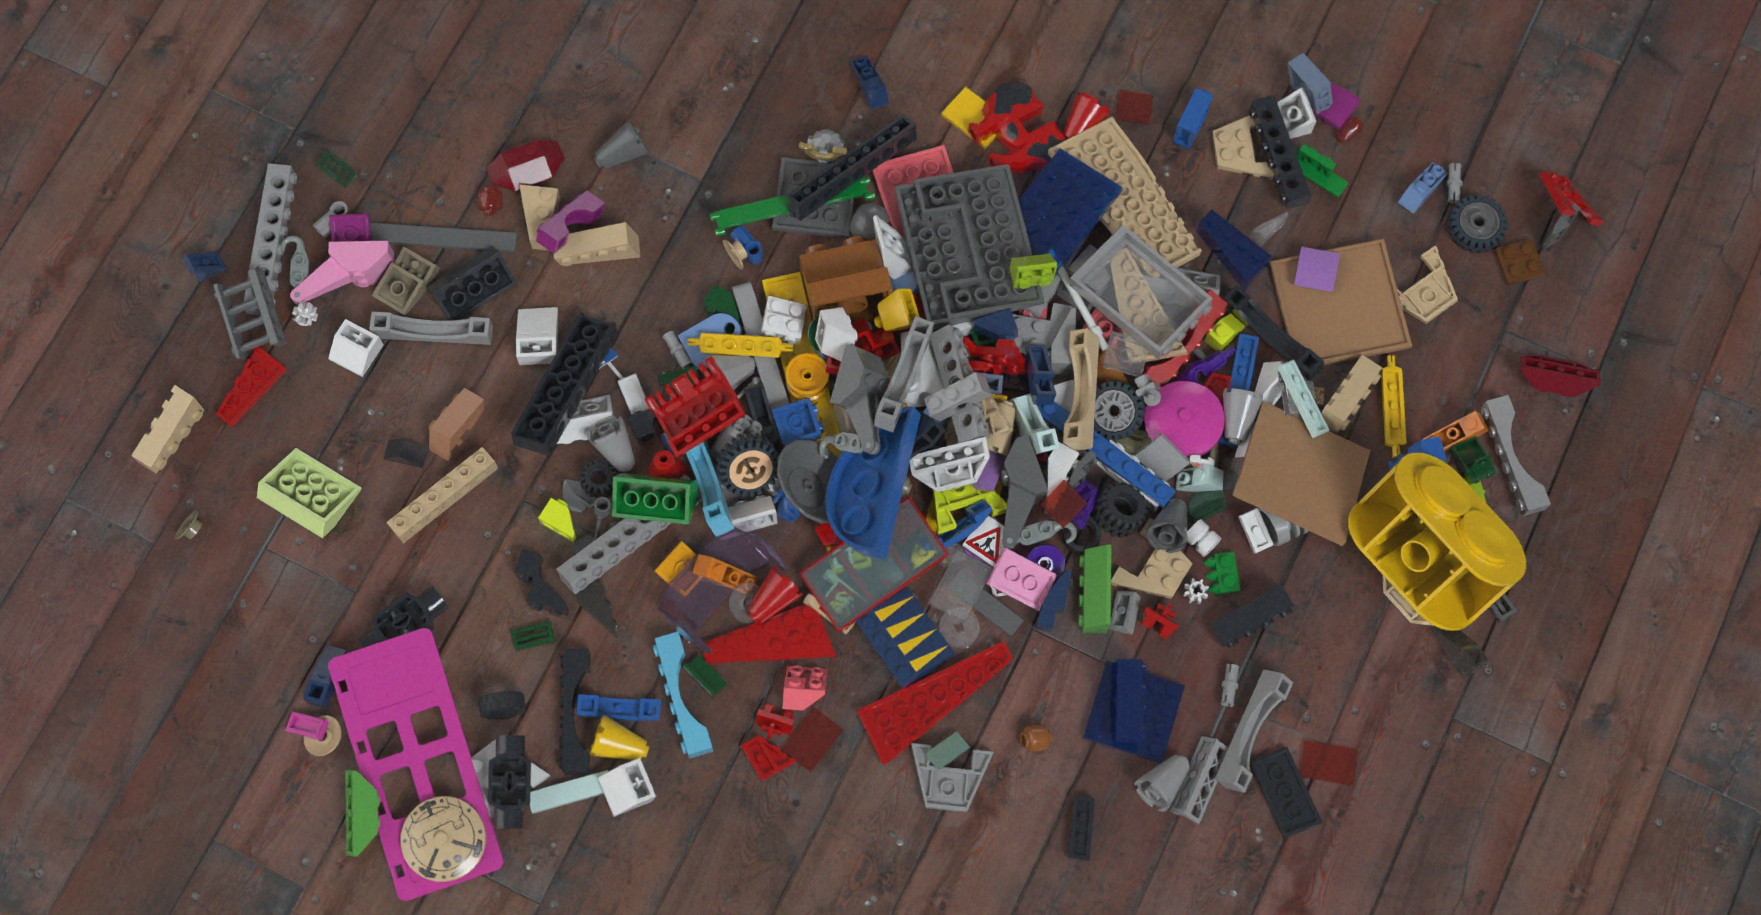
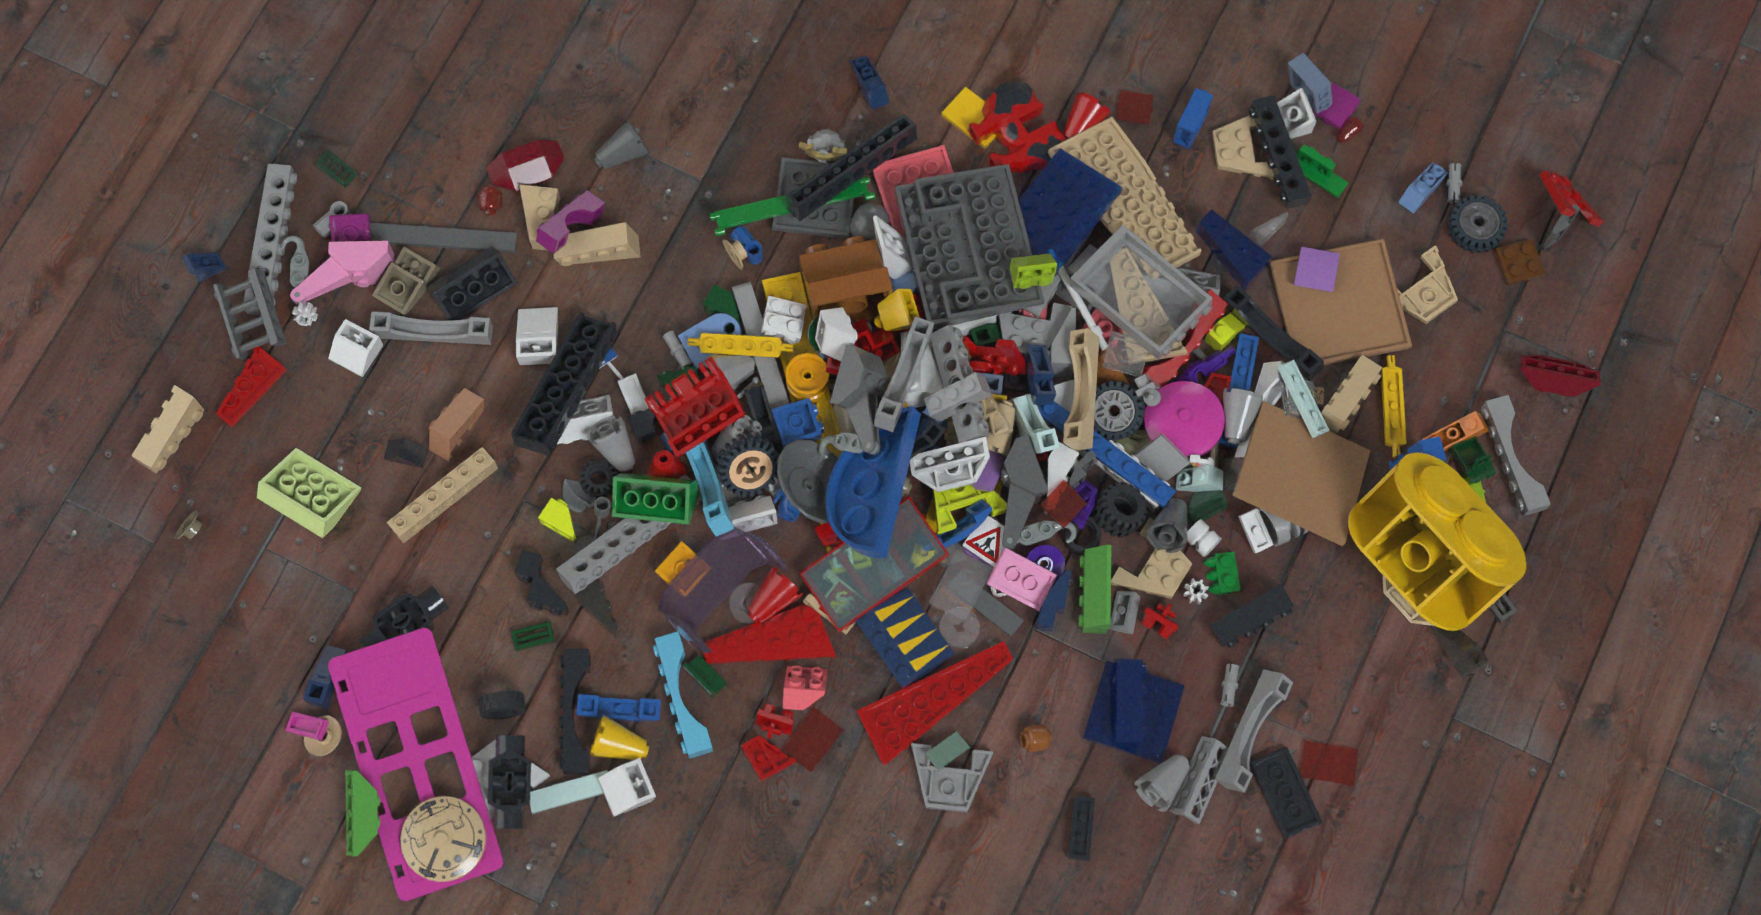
(721, 572): orange slope -> none
(997, 325): dark blue slope -> none

